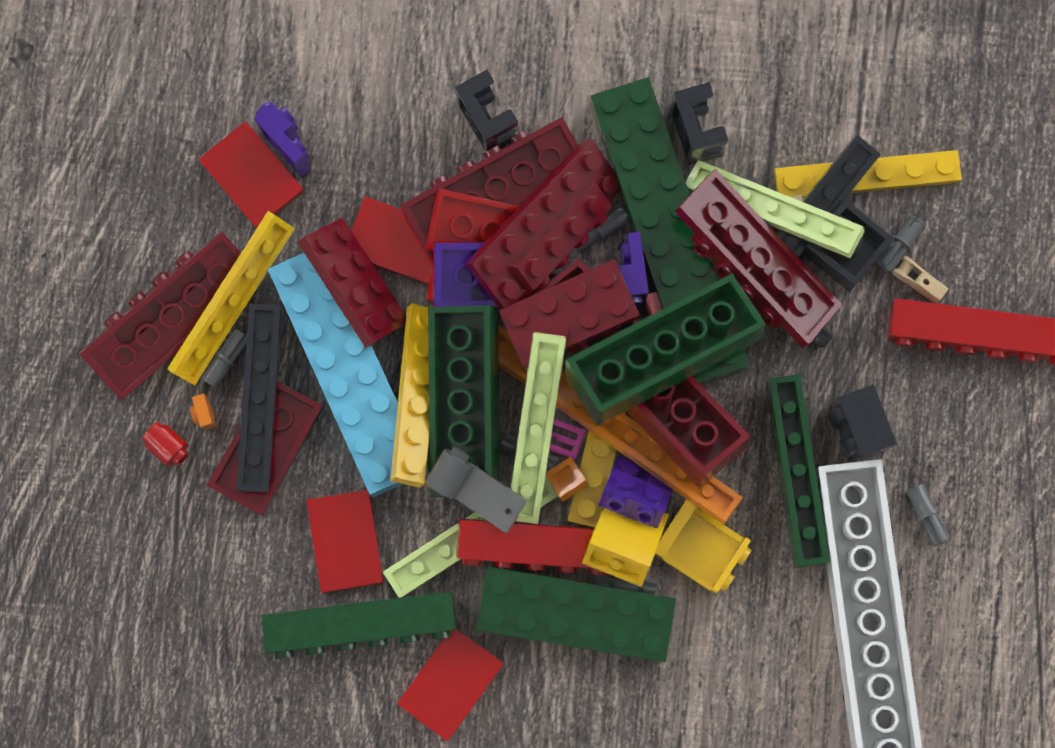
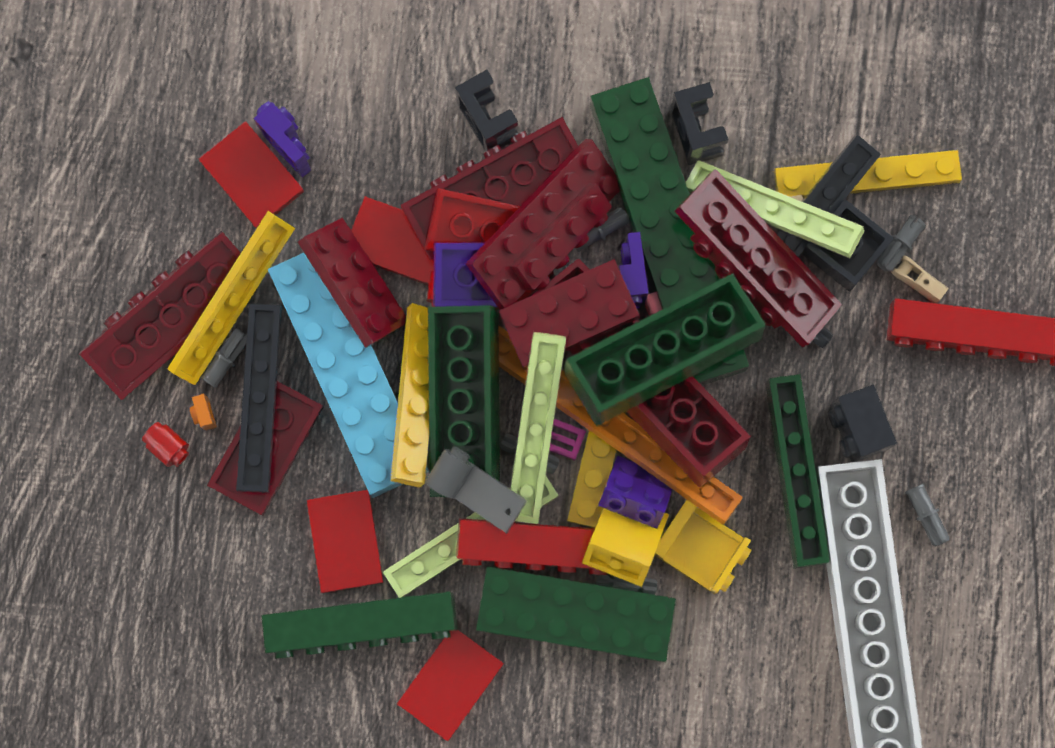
(566, 479): orange plate -> none

